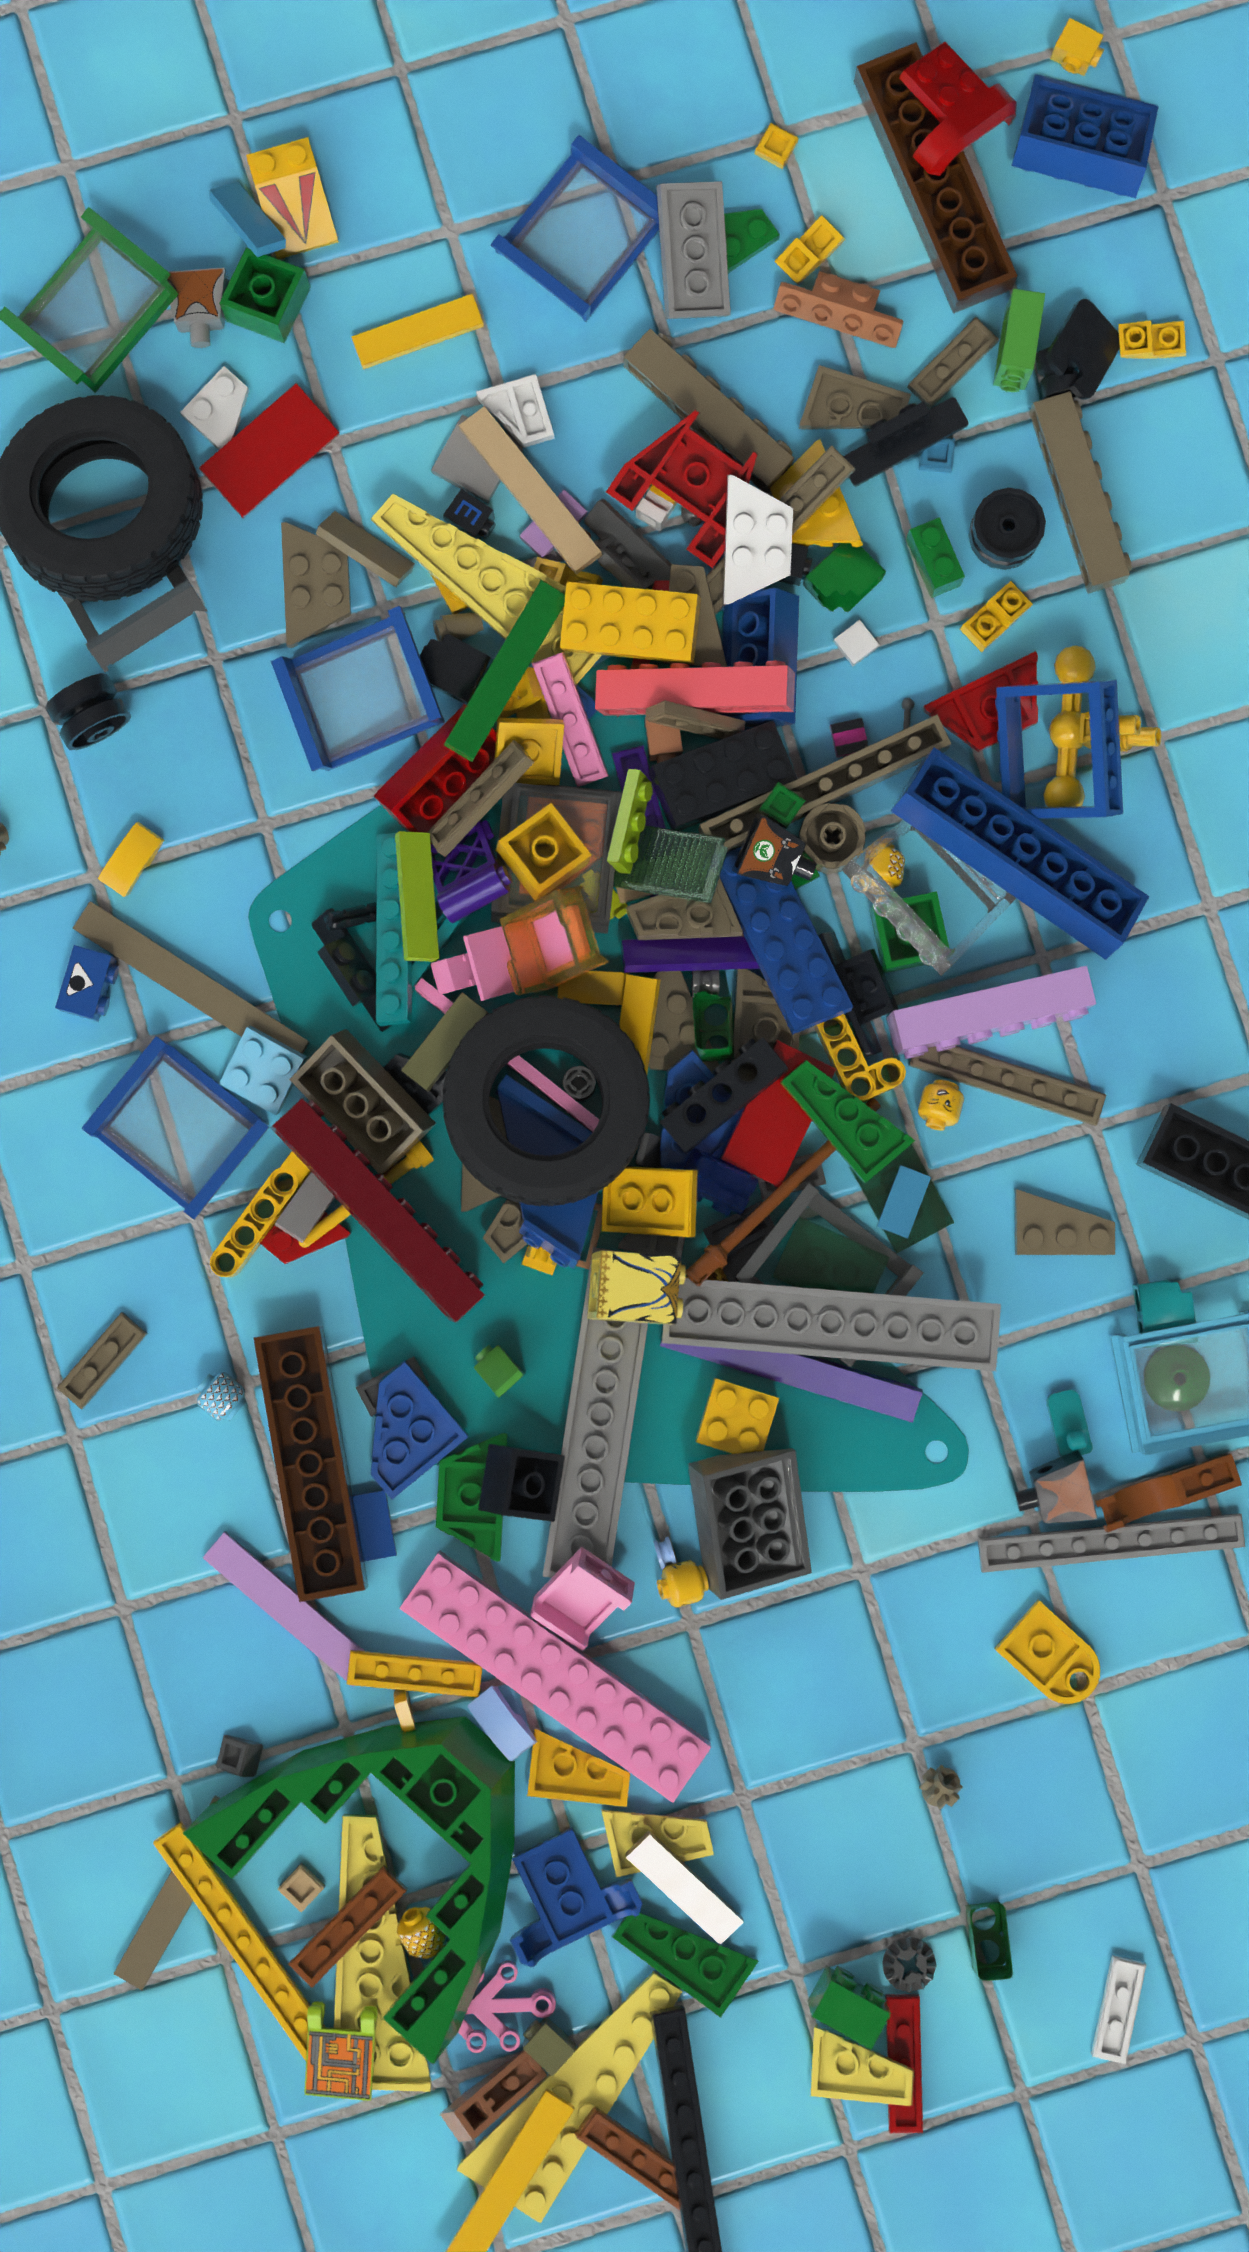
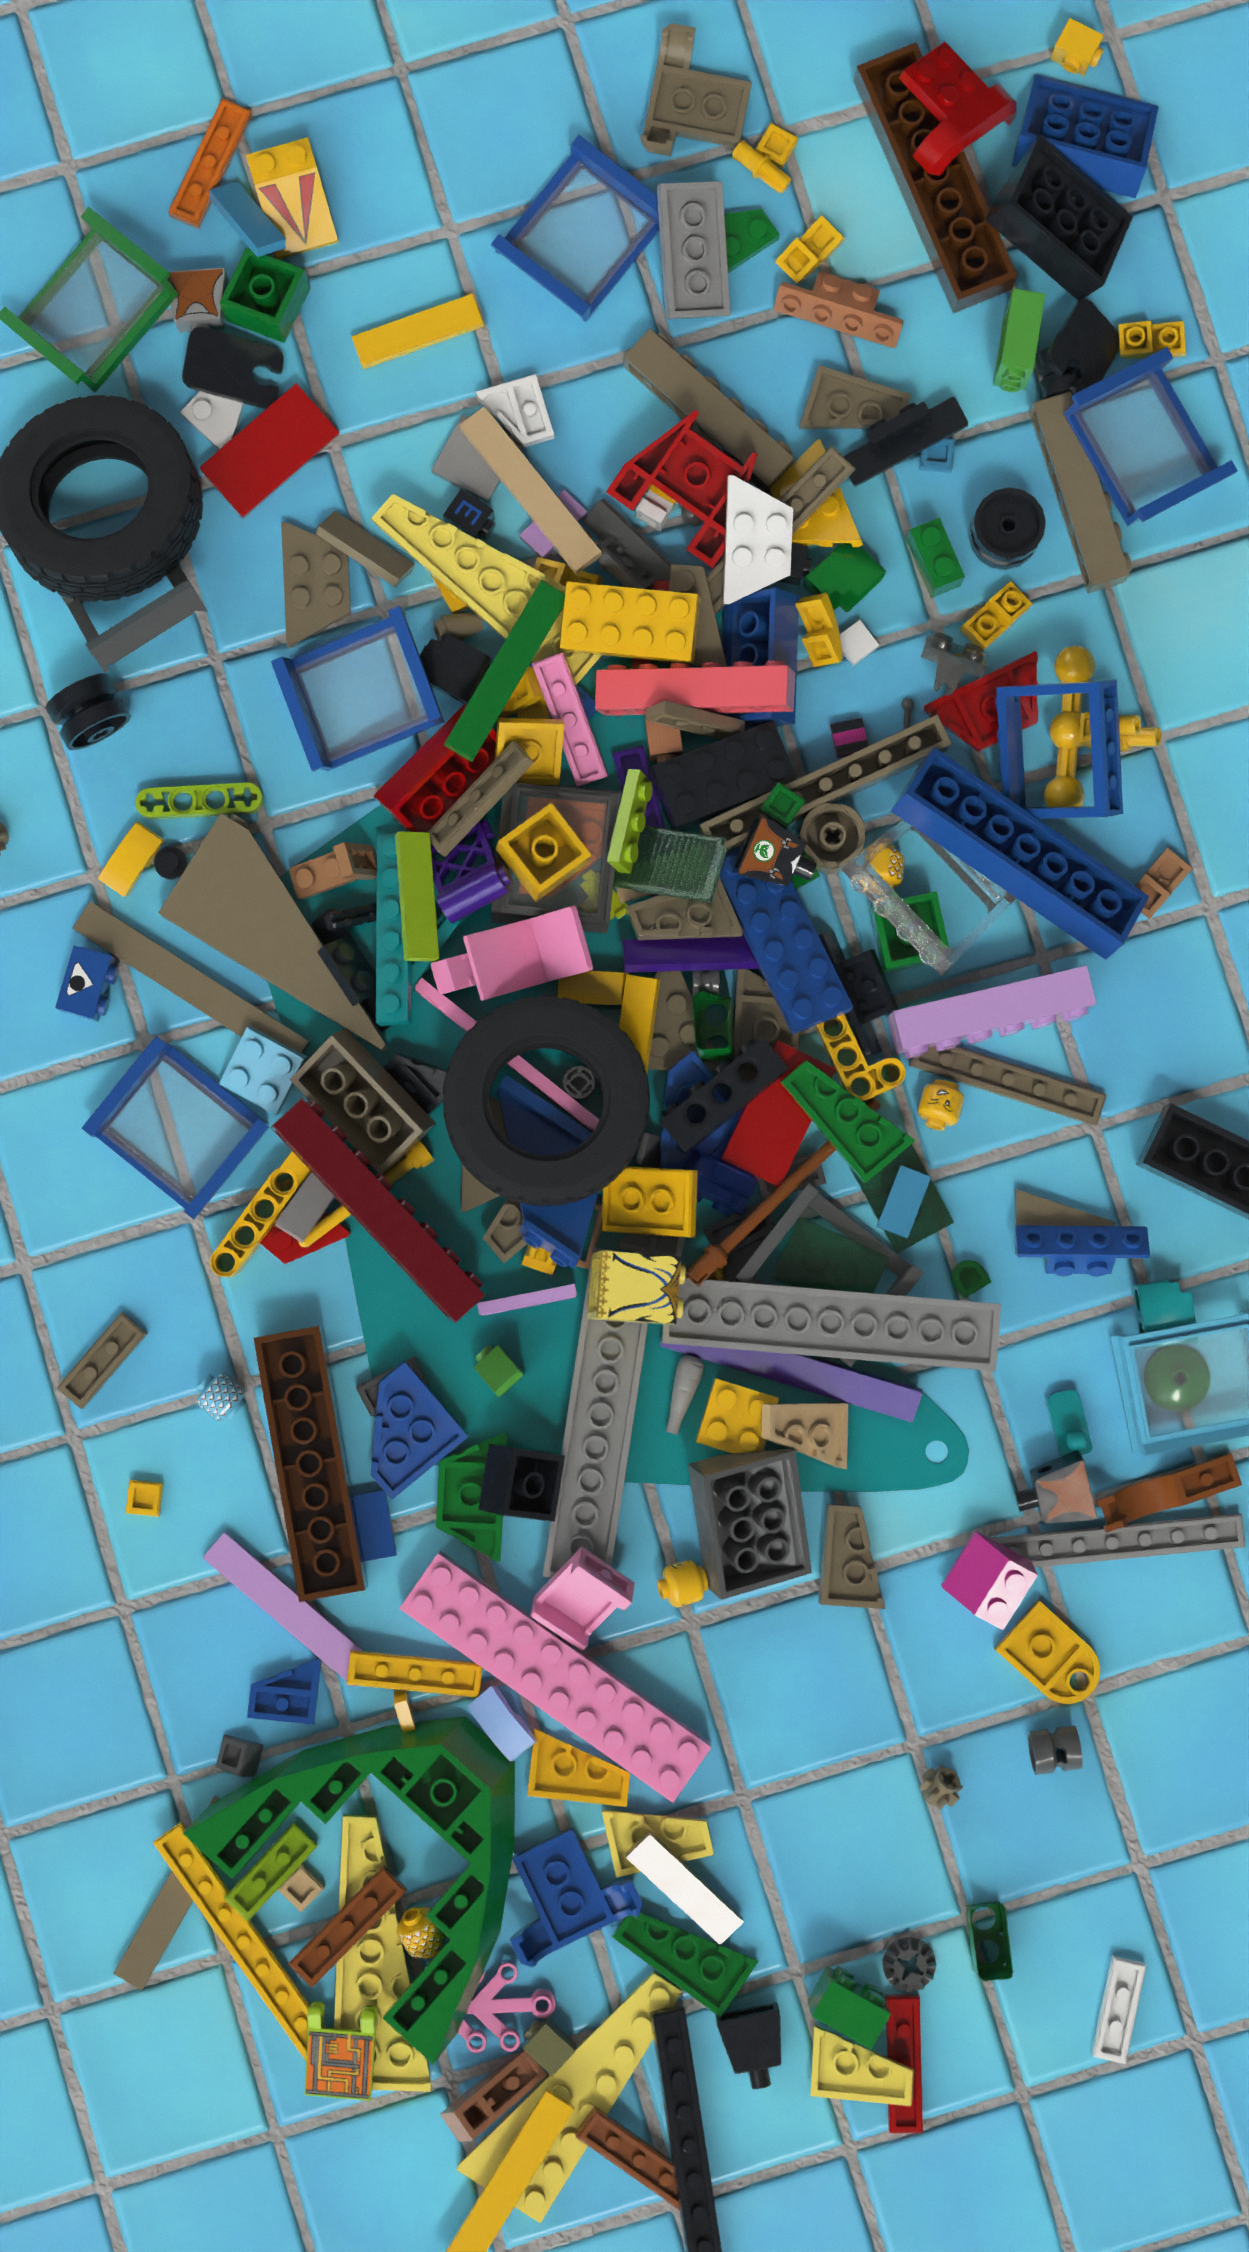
(144, 1498): none -> yellow tile
(170, 862): none -> black plate
(199, 801): none -> lime beam
(210, 163): none -> orange tile
(225, 364): none -> black piece
(245, 912): none -> dark tan slope
(270, 1872): none -> lime tile
(287, 1696): none -> blue wing
(343, 866): none -> medium nougat bracket
(437, 1049): olive tile -> none
(527, 965): clear yellow piece -> none
(527, 1300): none -> lavender tile
(664, 1552): light blue bush -> none
(685, 1384): none -> light grey piece
(691, 101): none -> dark tan piece
(752, 2041): none -> black torso
(761, 167): none -> yellow axle
(810, 1429): none -> tan wing
(822, 634): none -> yellow slope
(847, 1563): none -> dark tan wing
(953, 363): dark tan tile -> none
(953, 660): none -> clear smoke plate
(969, 1277): none -> green tile
(990, 1579): none -> dark pink slope
(1043, 1753): none -> dark grey wheel
(1060, 219): none -> black slope
(1081, 1248): none -> blue bracket
(1143, 440): none -> clear piece
(1162, 880): none -> medium nougat slope

